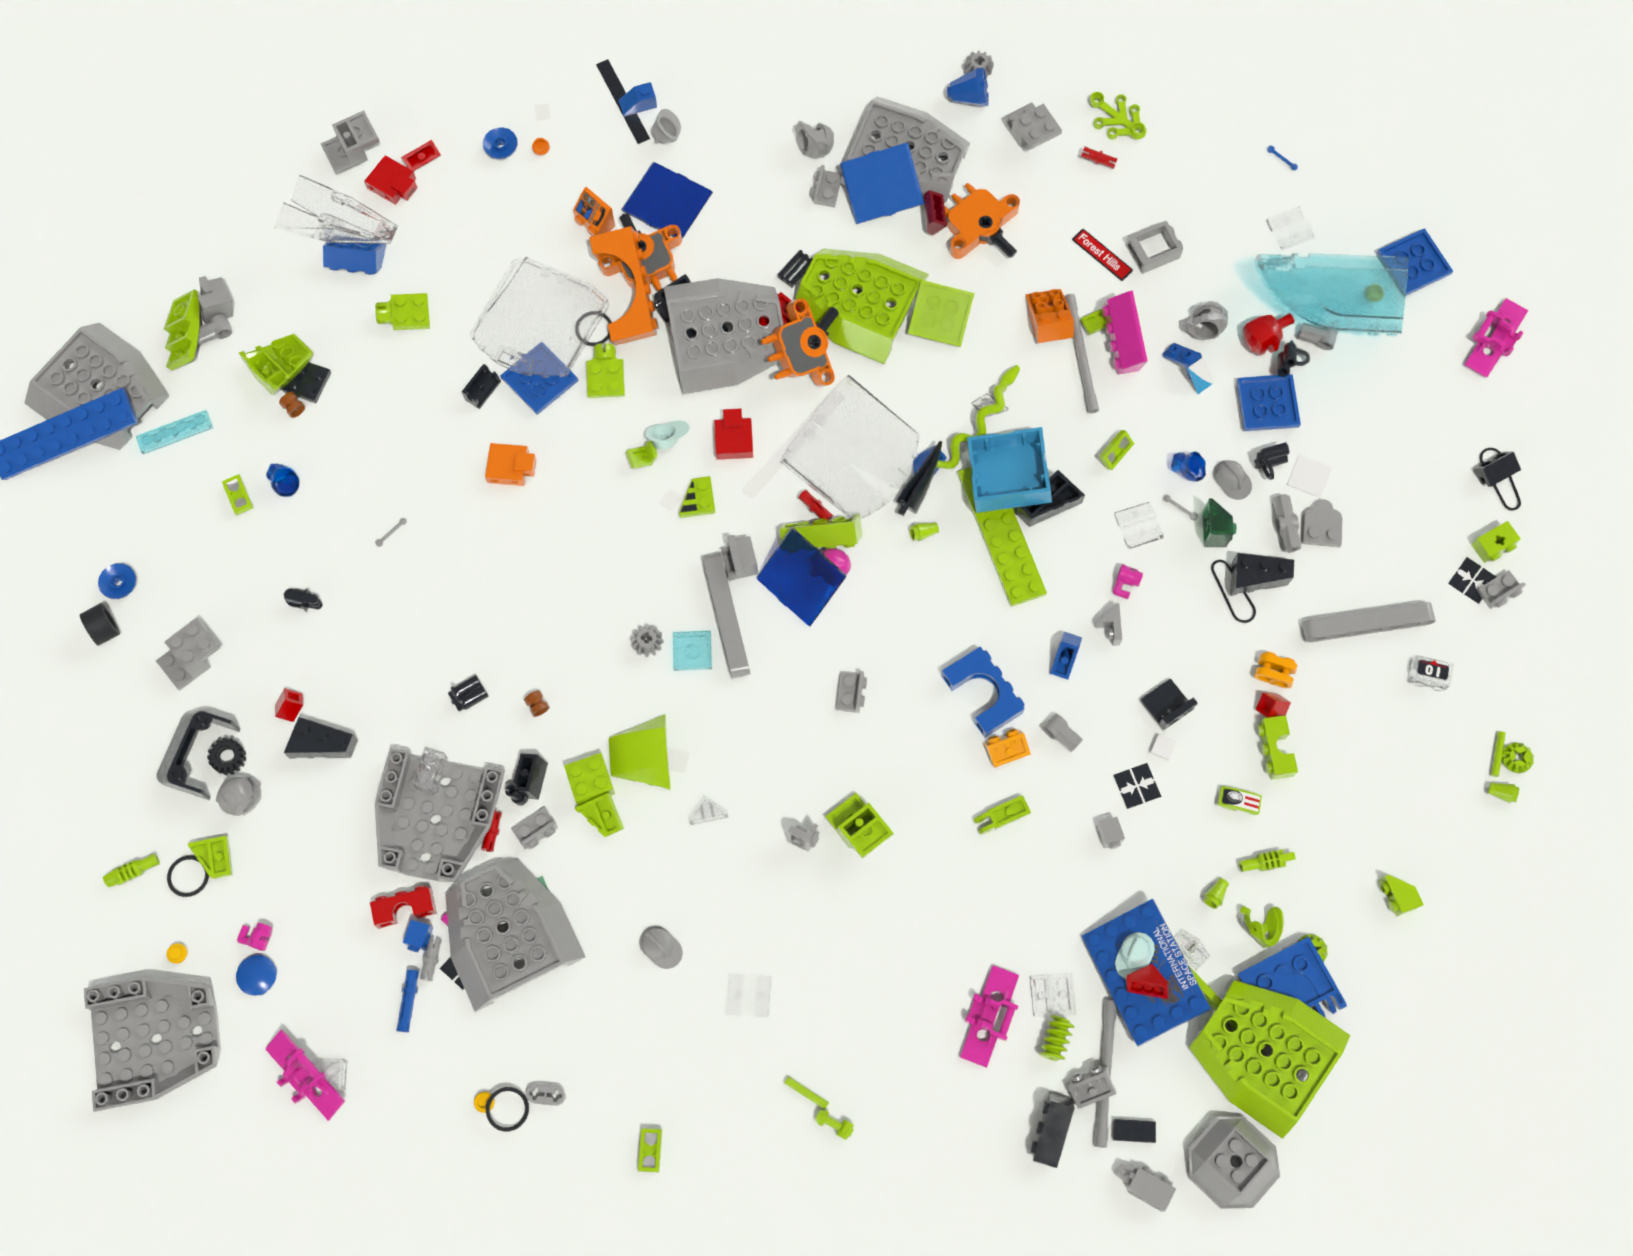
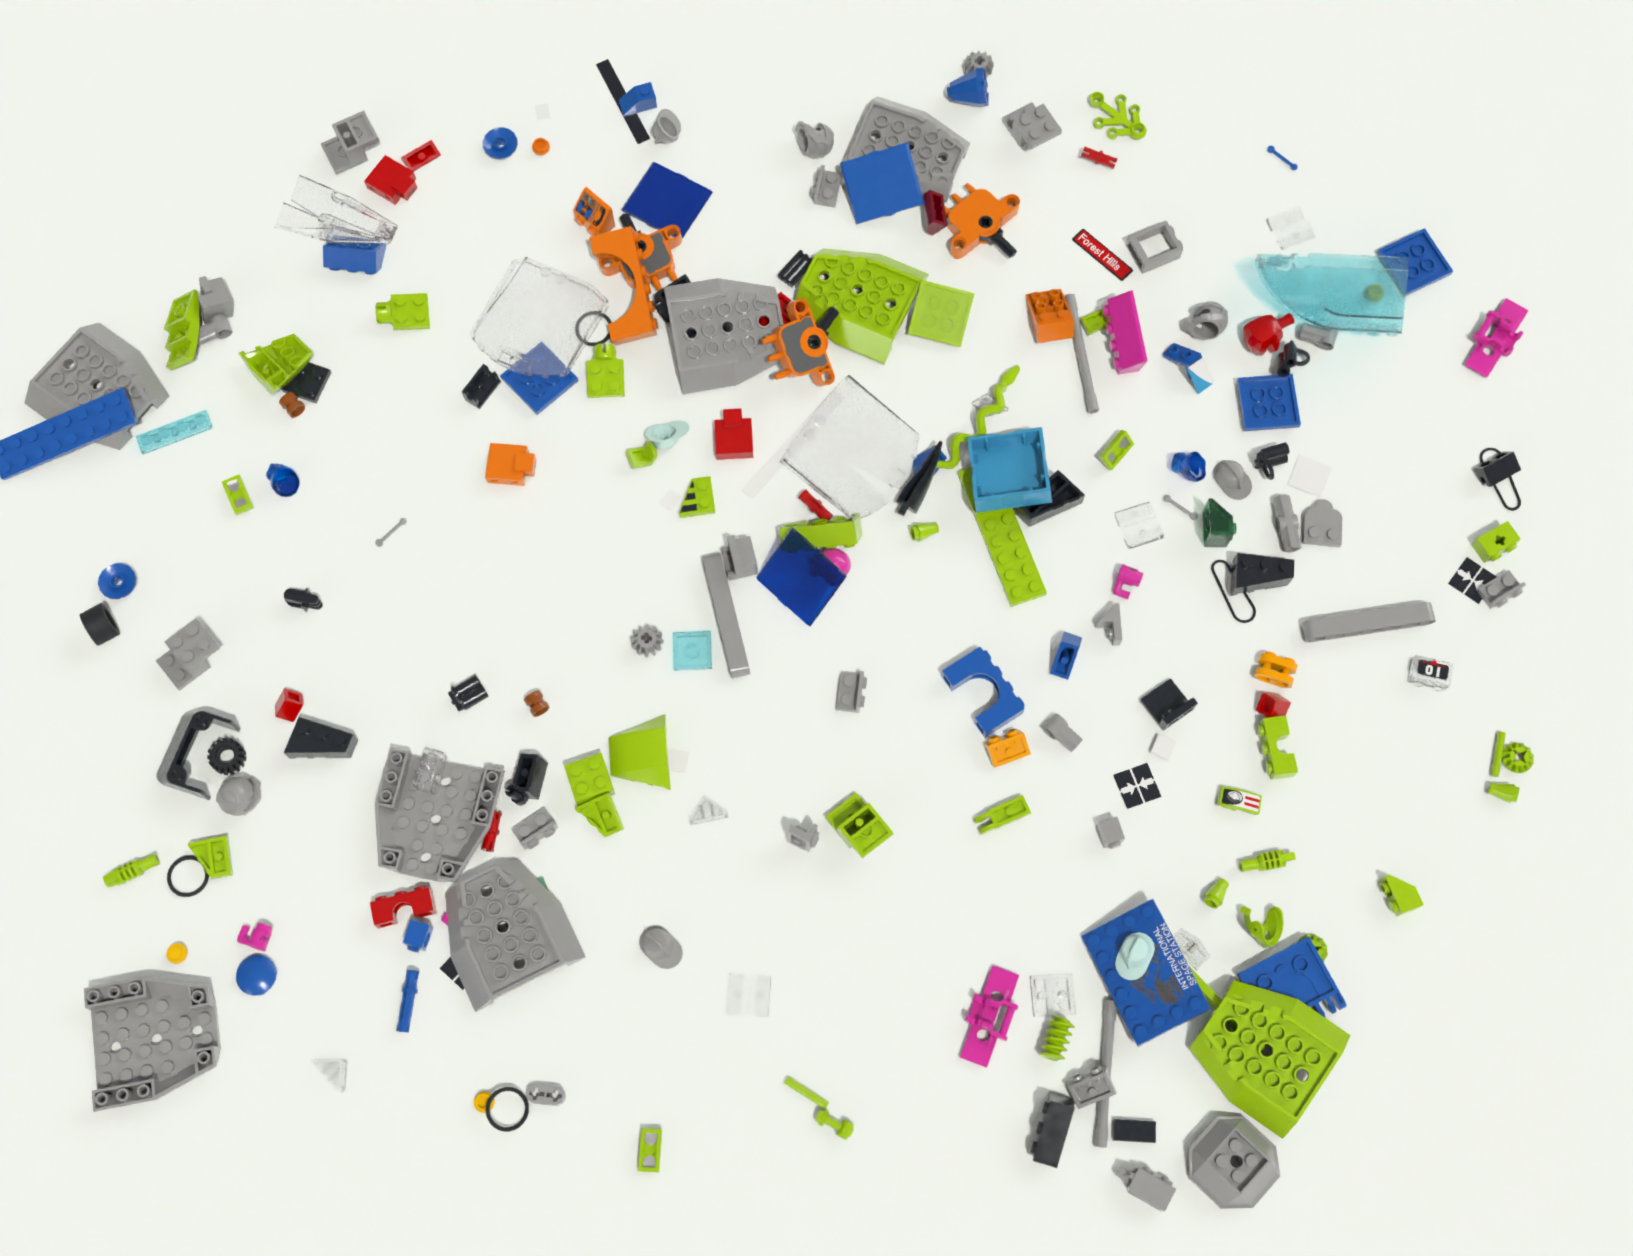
(303, 1076): dark pink piece -> none
(430, 960): light grey pin -> none
(1148, 982): red slope -> none

